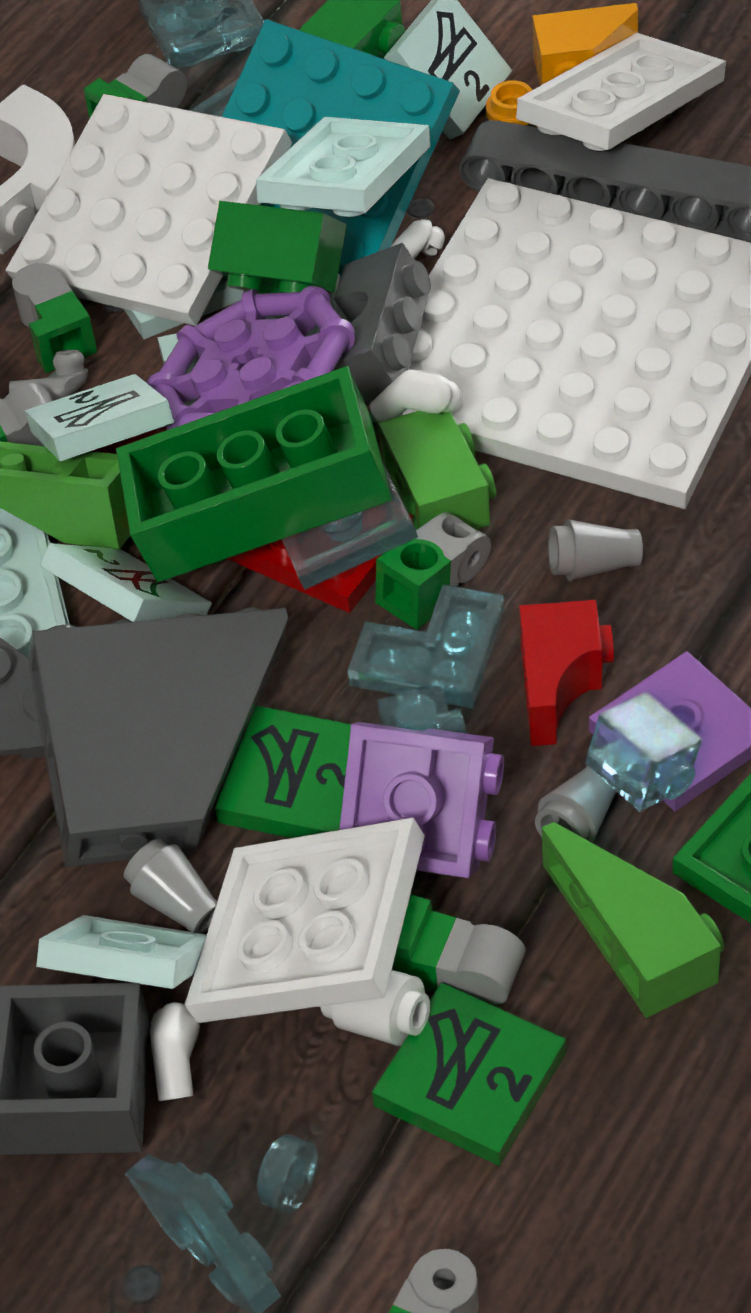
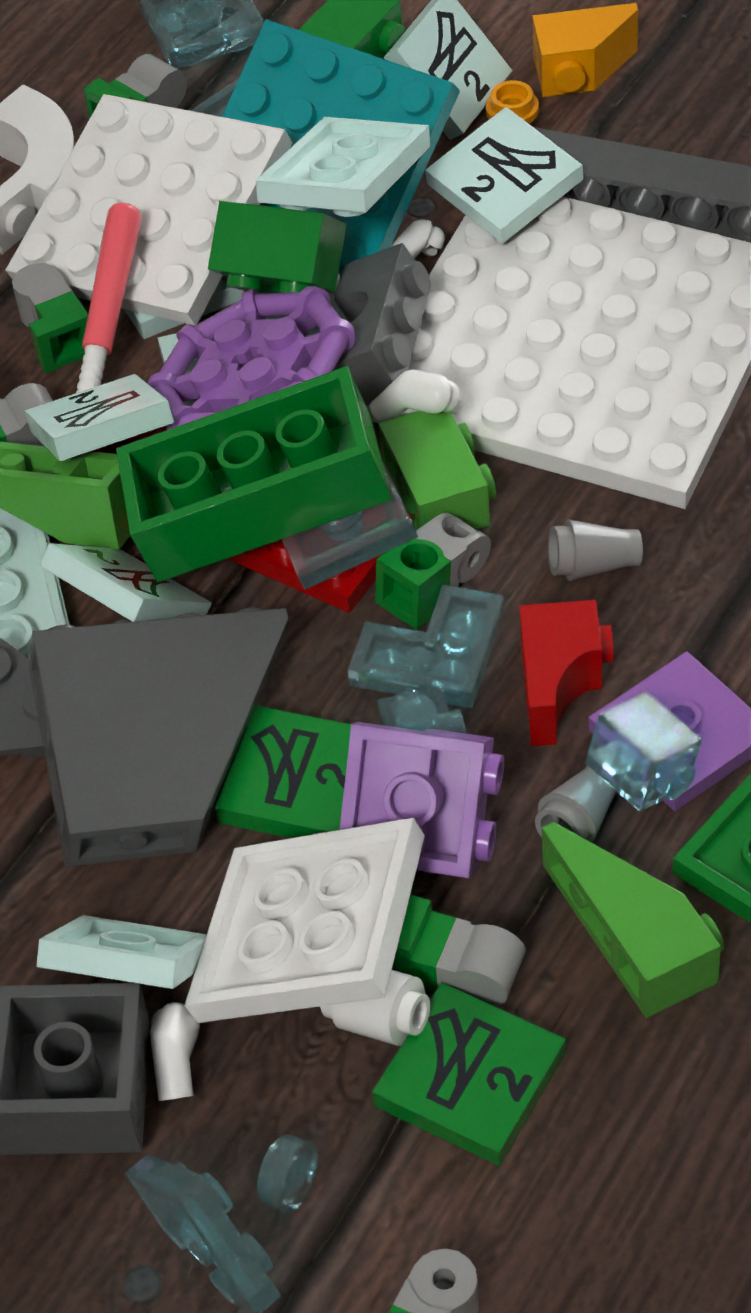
(66, 378): light grey arm -> none
(108, 291): none -> coral piece
(170, 884): light grey cone -> none
(504, 174): none -> light aqua tile
(620, 91): white plate -> none

